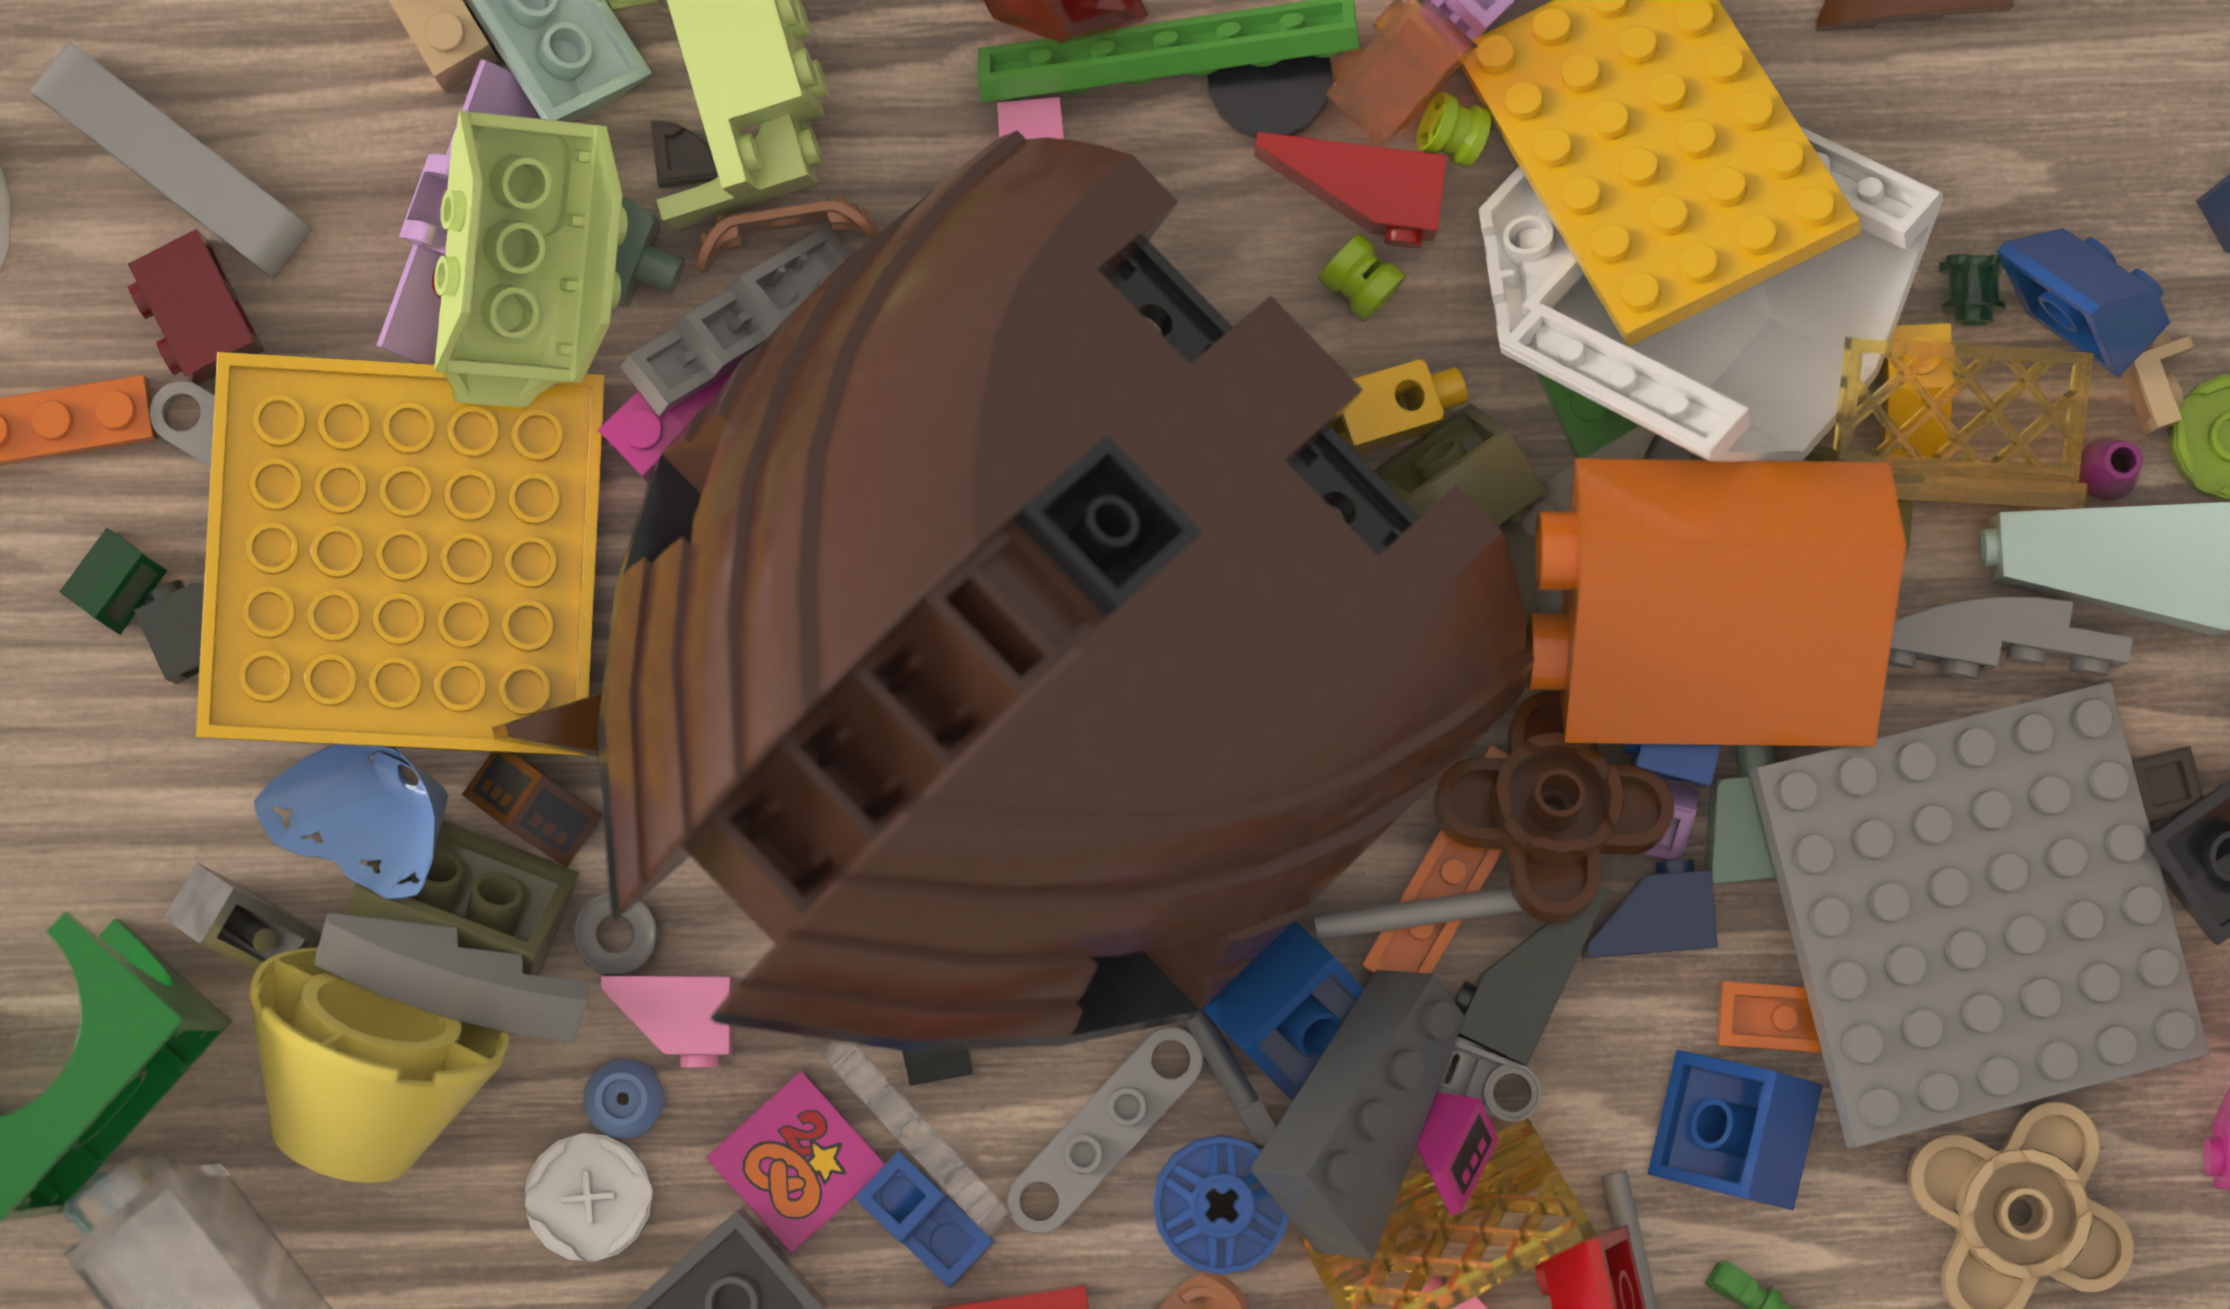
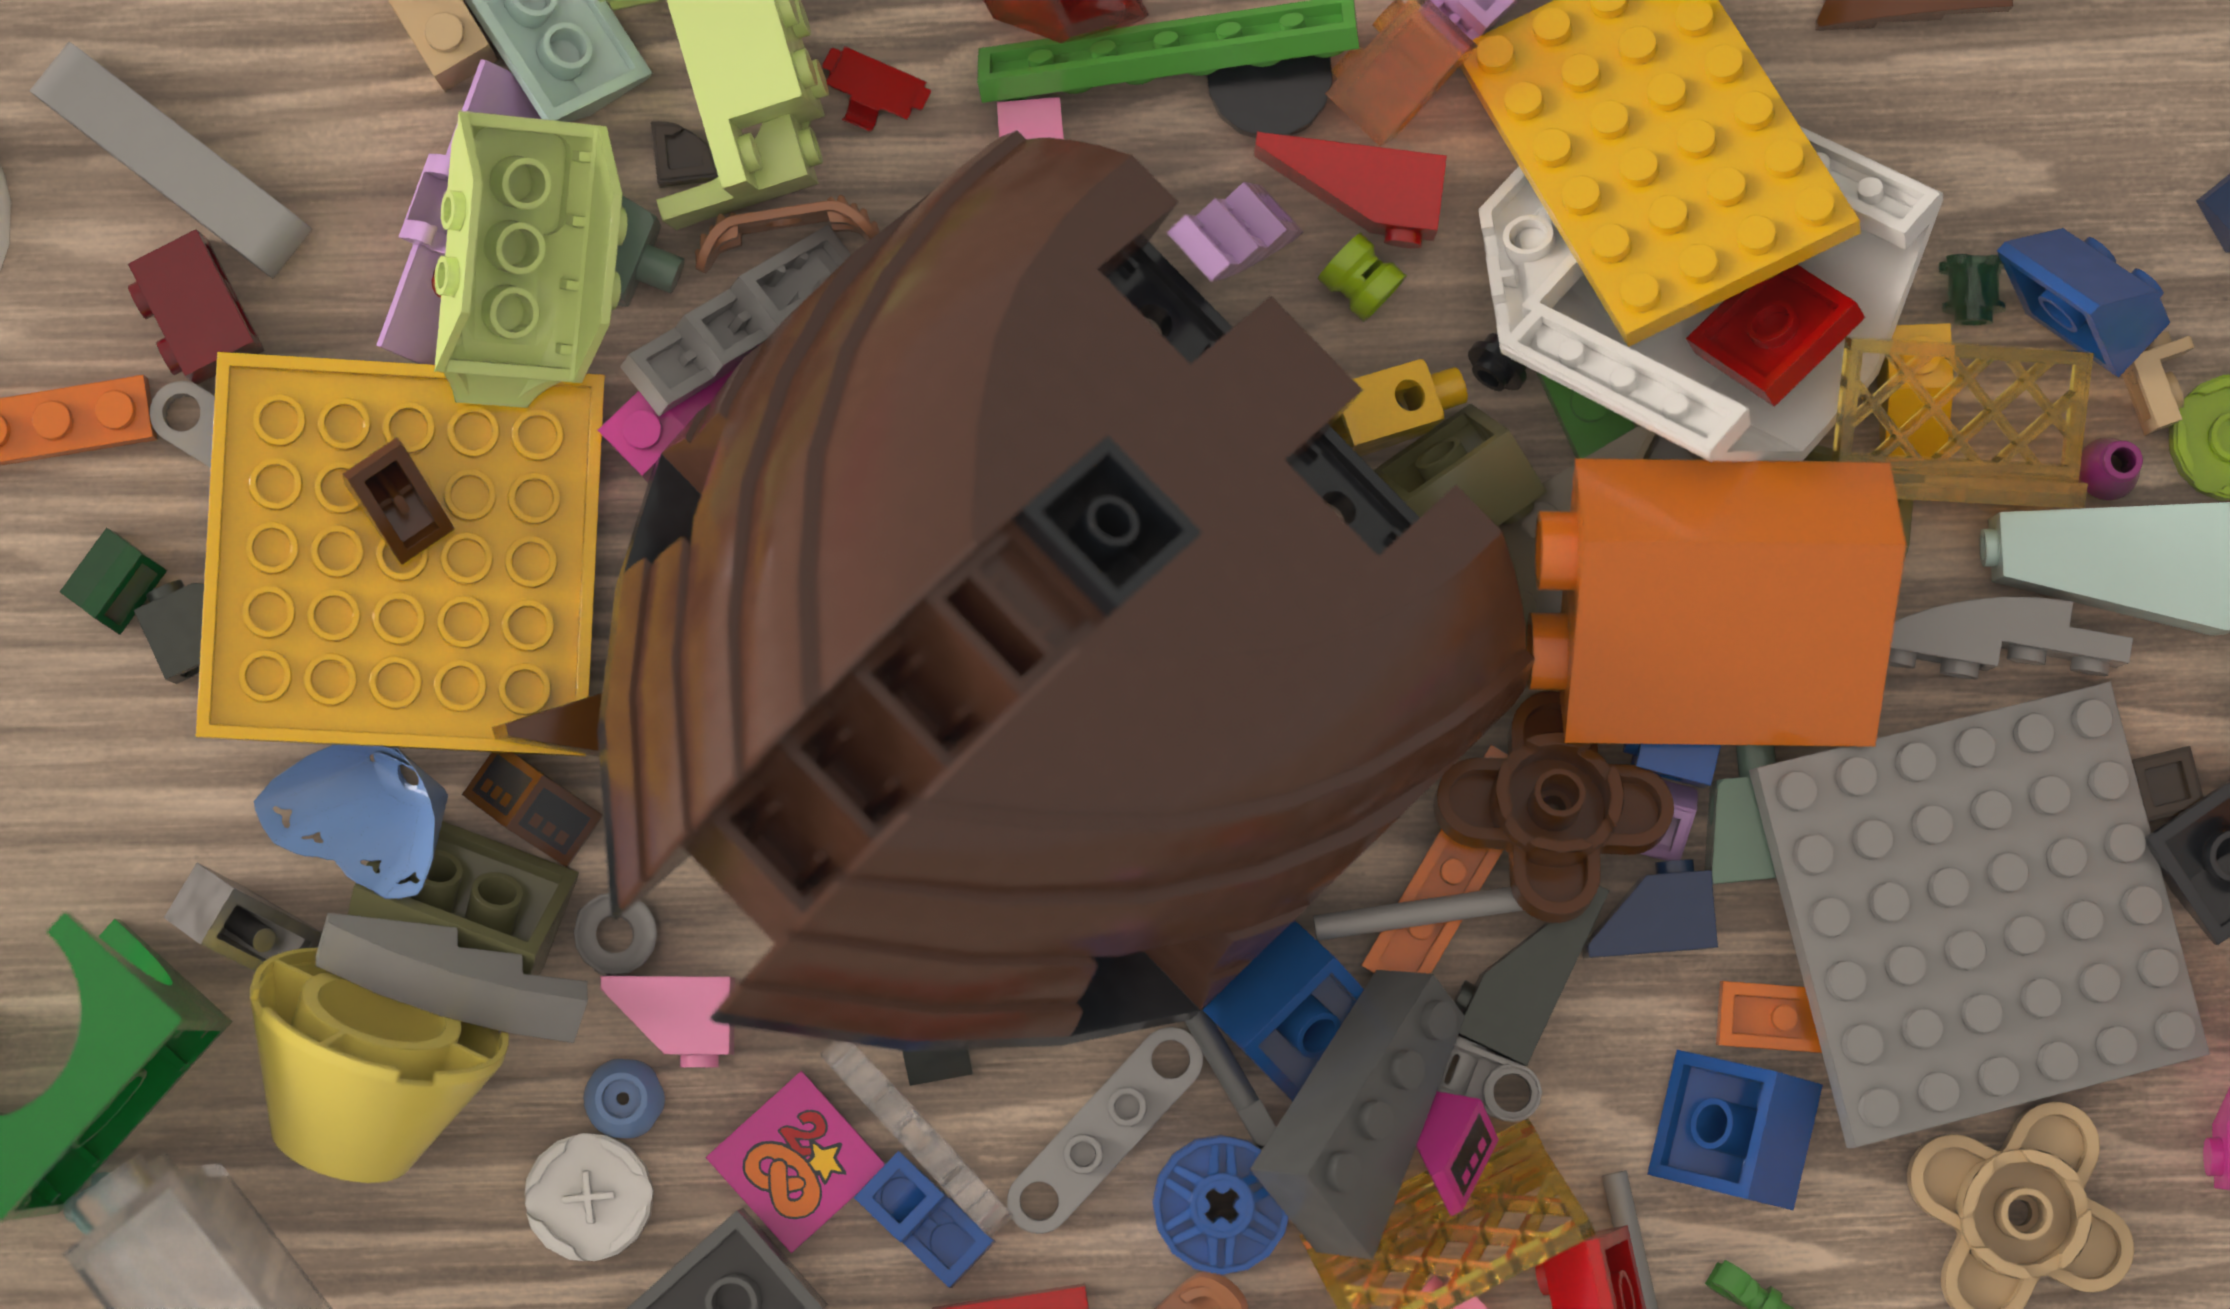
(397, 501): none -> reddish brown slope
(873, 87): none -> red piece
(1235, 232): none -> lavender slope
(1453, 129): lime wheel -> none
(1495, 368): none -> black plate
(1776, 332): none -> red plate

